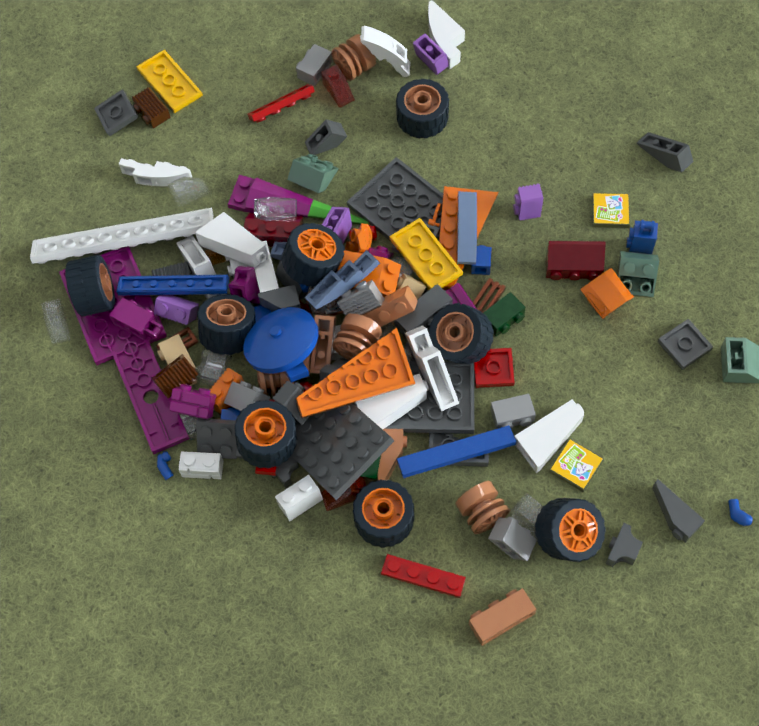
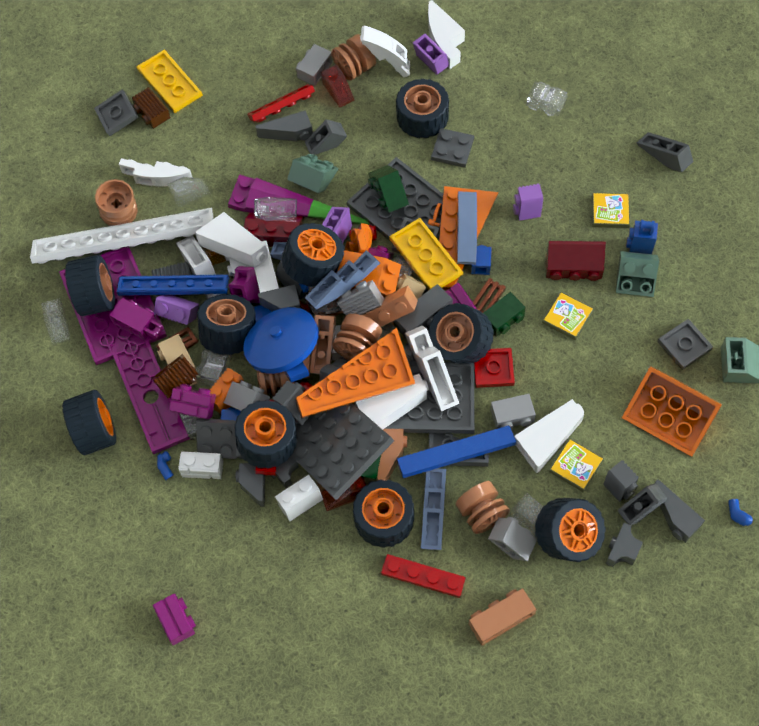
(89, 422): none -> black wheel
(116, 202): none -> nougat wheel
(174, 619): none -> magenta brick
(251, 483): none -> dark grey slope
(289, 128): none -> dark grey slope
(390, 188): none -> dark green brick
(433, 509): none -> sand blue slope
(452, 147): none -> dark grey plate
(546, 98): none -> clear brick
(568, 315): none -> tile
(606, 293): orange slope -> none
(621, 481): none -> dark grey brick
(642, 504): none -> dark grey brick
(671, 411): none -> orange slope

